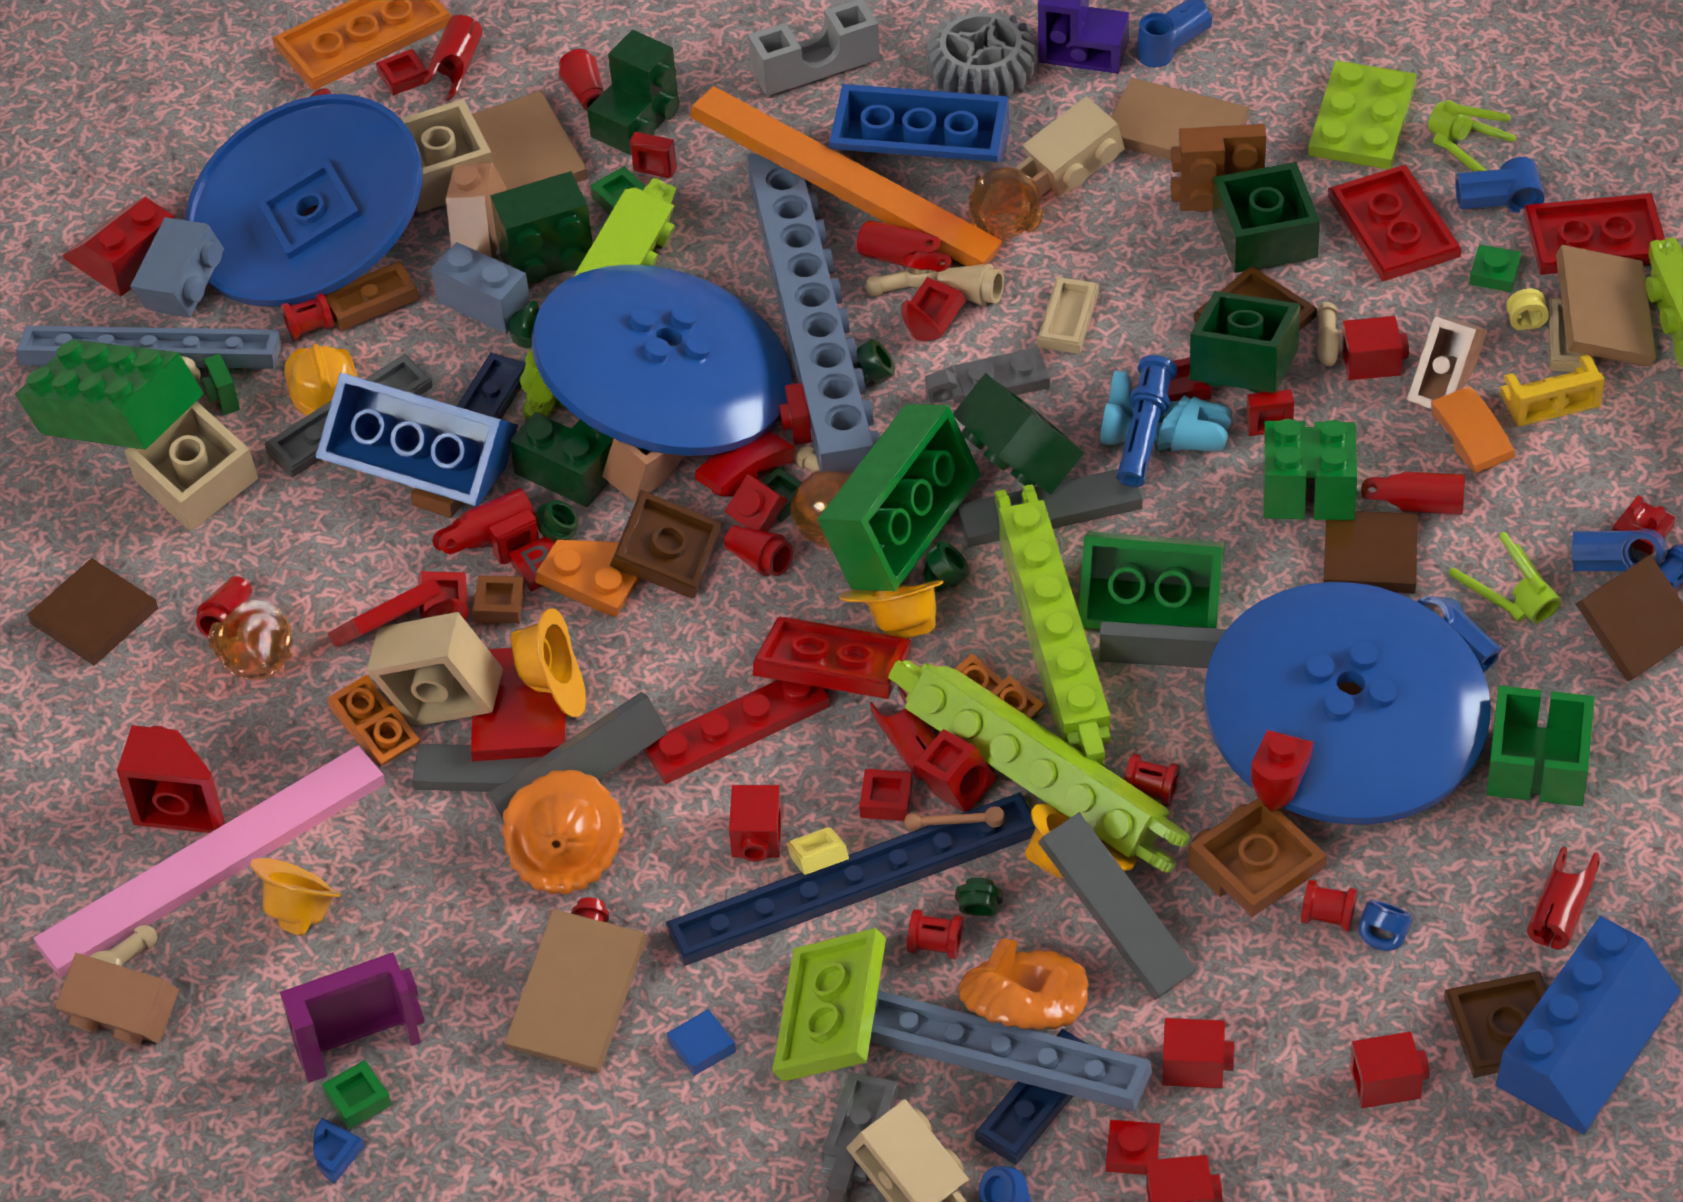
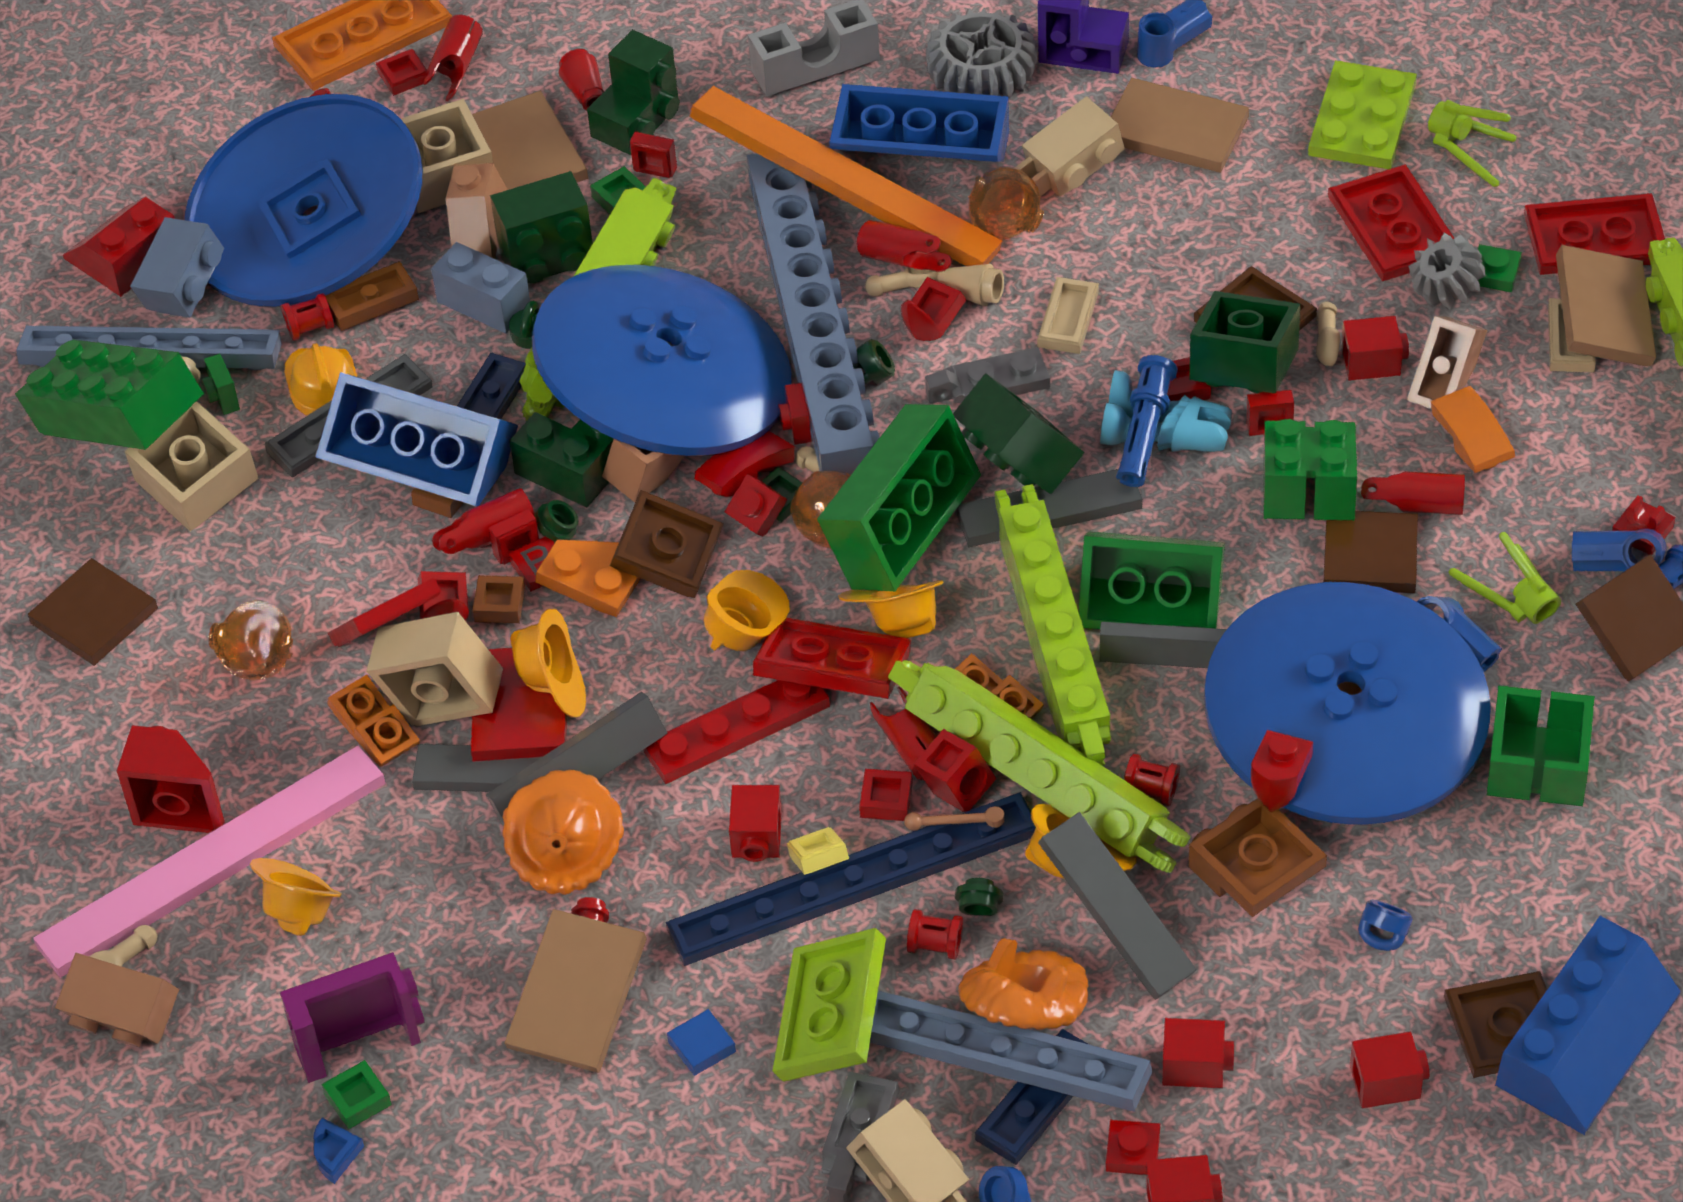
(222, 603): red cone -> none
(744, 610): none -> light orange piece
(761, 550): red cone -> none
(946, 564): dark green tile -> none
(1209, 154): dark orange plate -> none
(1265, 217): dark green brick -> none
(1329, 905): red bush -> none
(1447, 270): none -> light grey gear
(1512, 185): blue piece -> none
(1527, 309): light yellow bush -> none
(1554, 395): yellow hinge -> none
(1561, 903): red piece -> none

